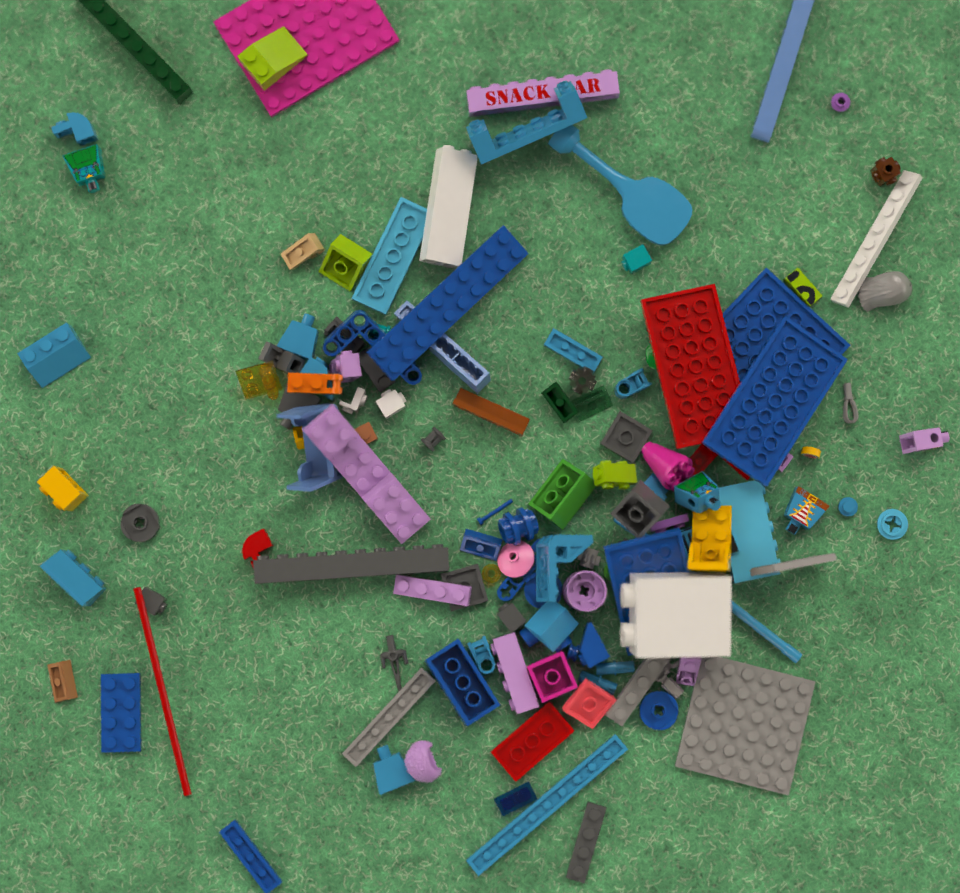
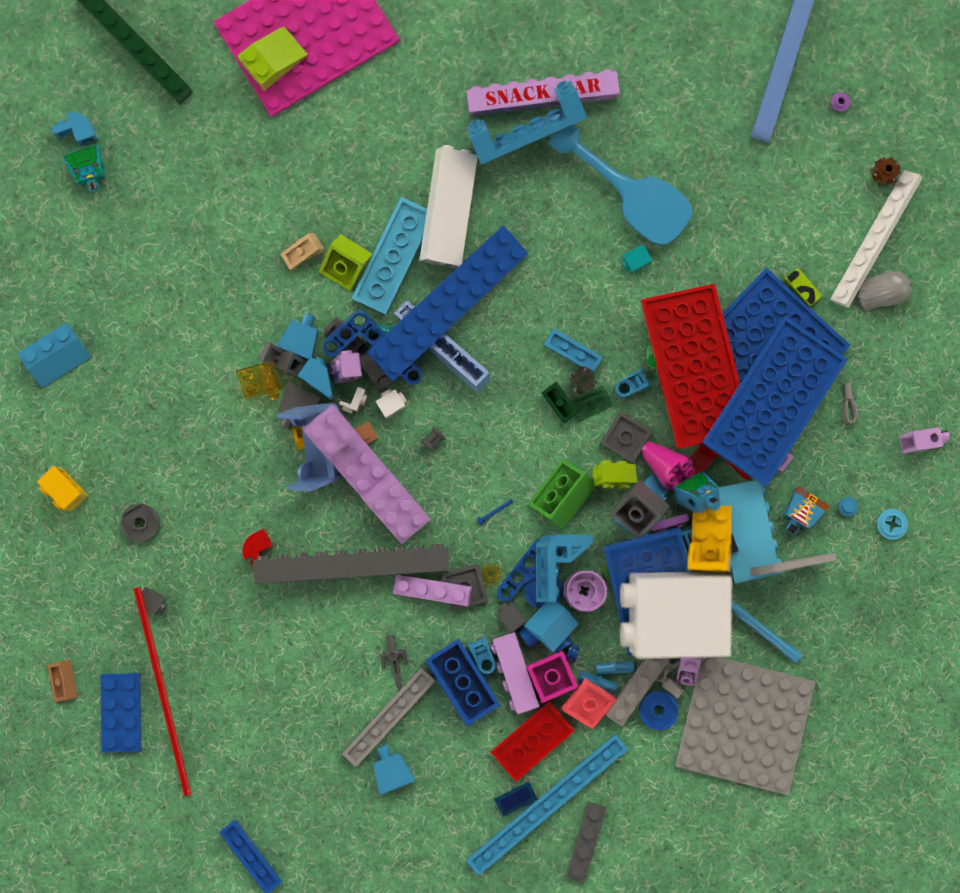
(74, 577): dark azure slope -> none
(314, 383): orange plate -> none
(421, 763): lavender hair -> none
(481, 544): blue slope -> none
(491, 412): dark orange fence -> none
(521, 525): blue piece -> none
(521, 564): bright pink dish -> none
(589, 558): light grey gear -> none
(591, 647): blue slope -> none
(810, 452): yellow tile -> none

